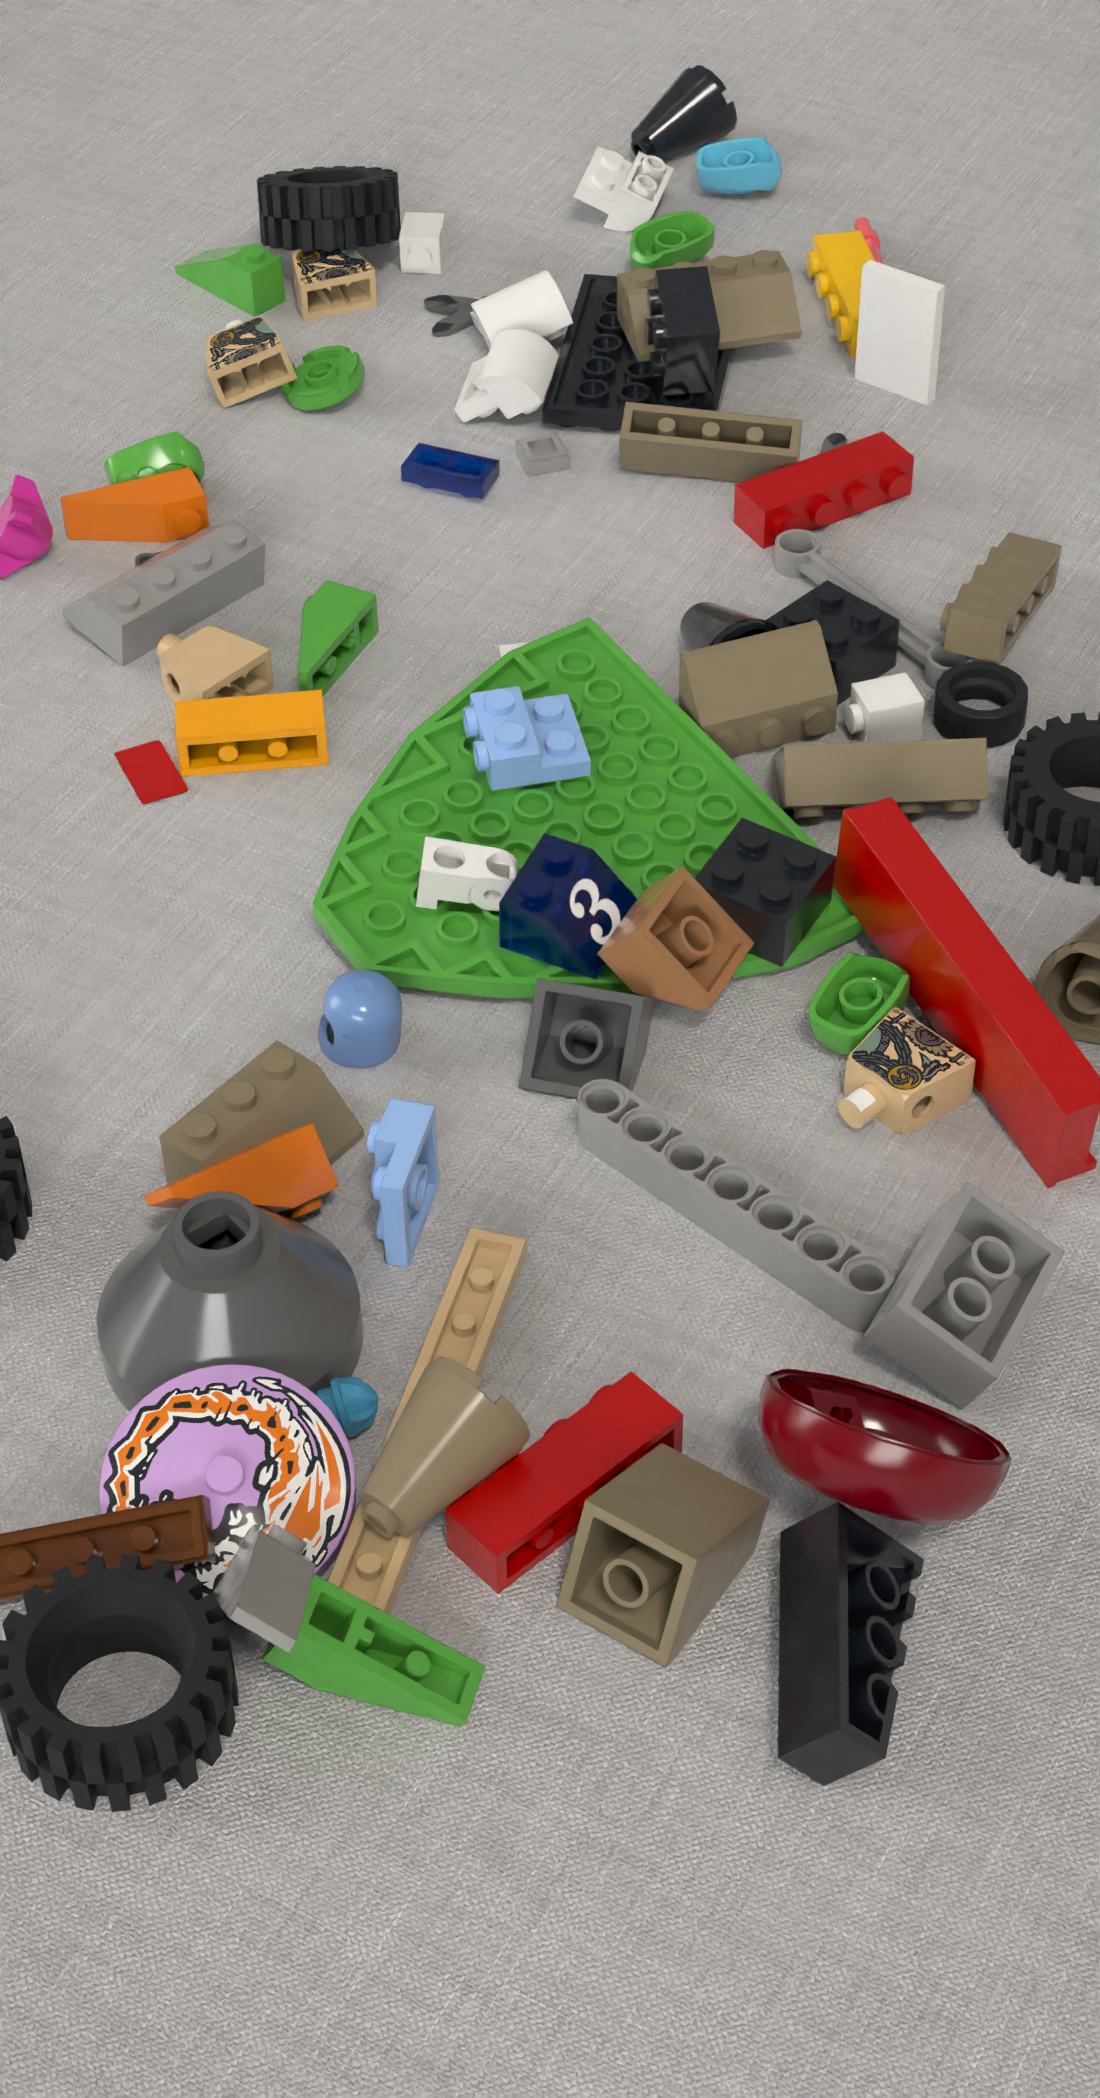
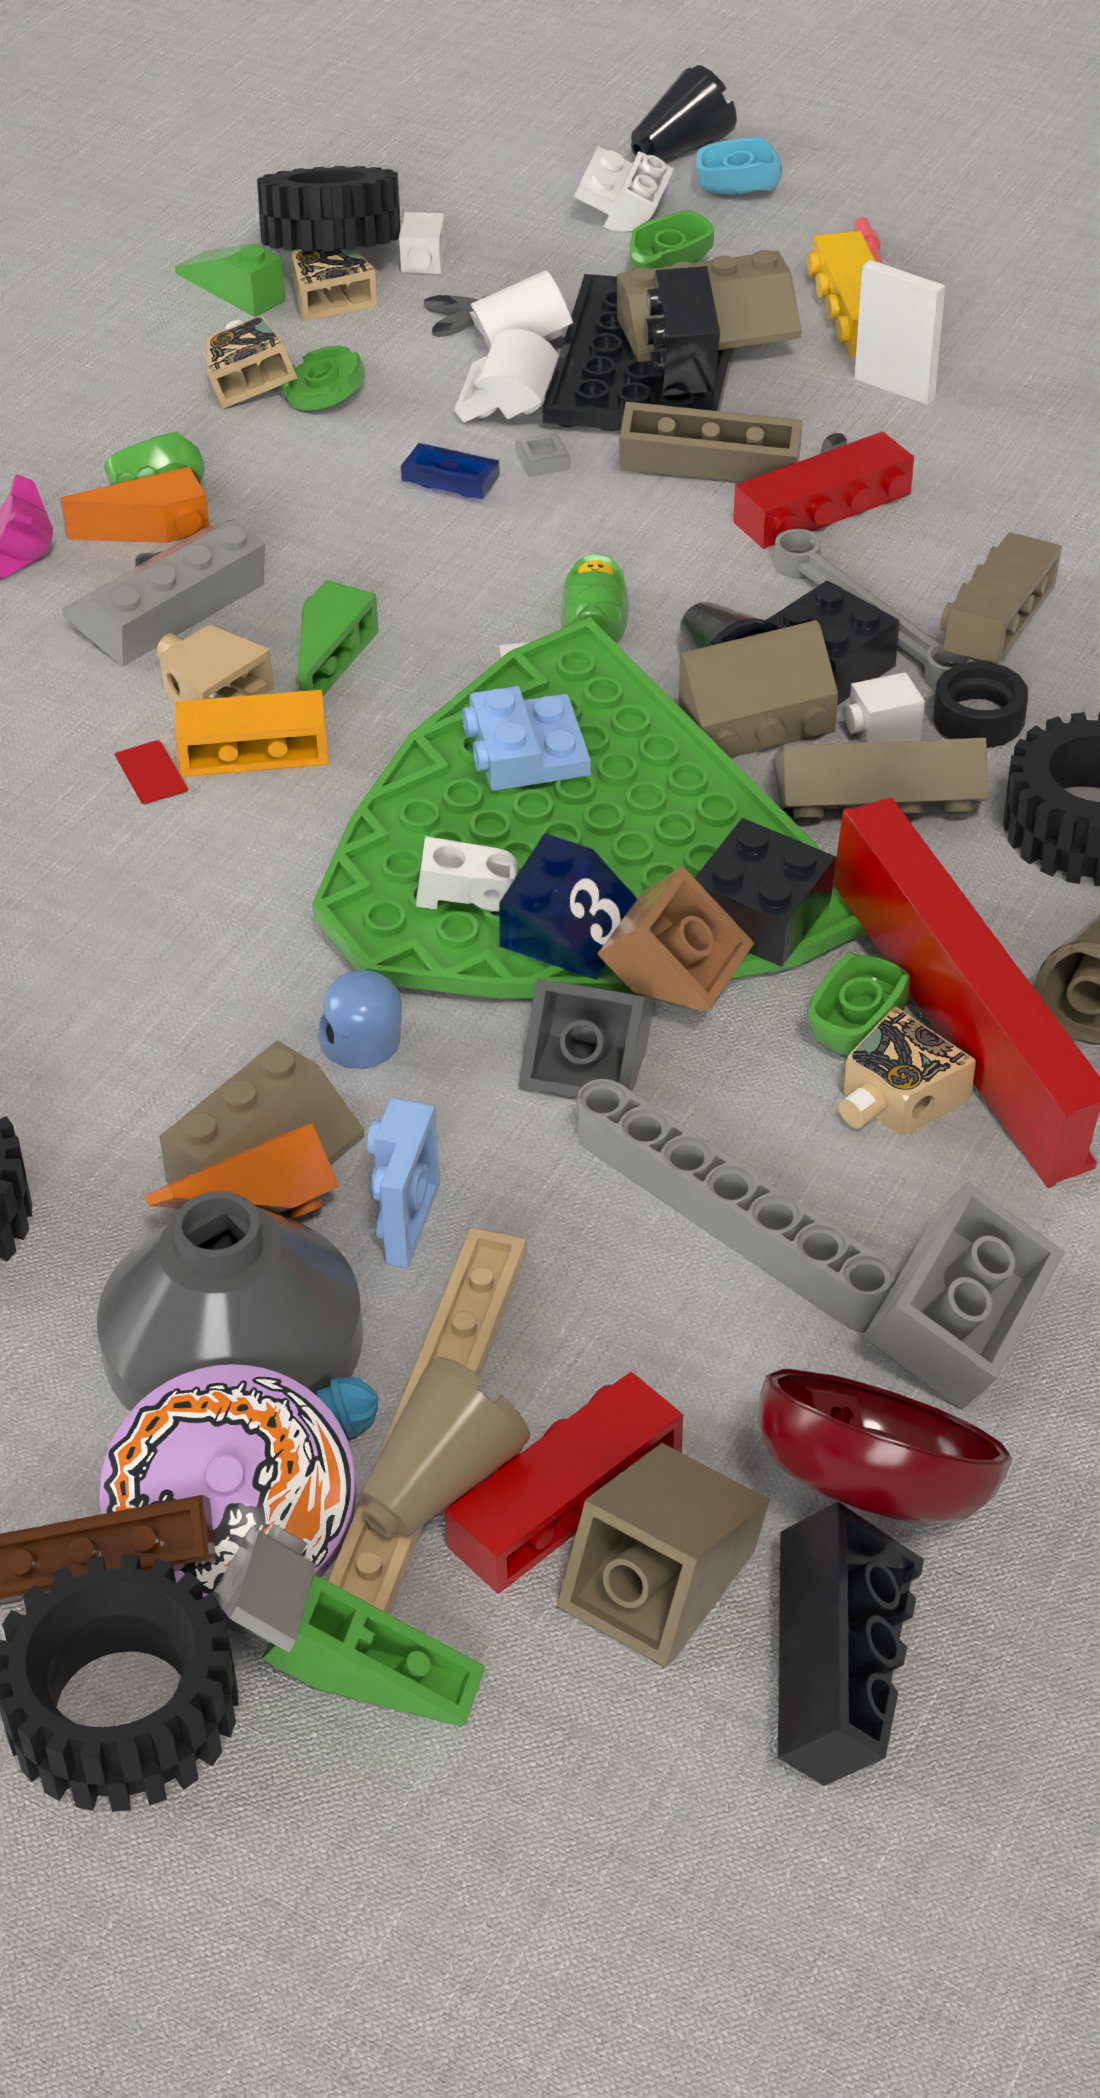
(596, 591): none -> bright green piece

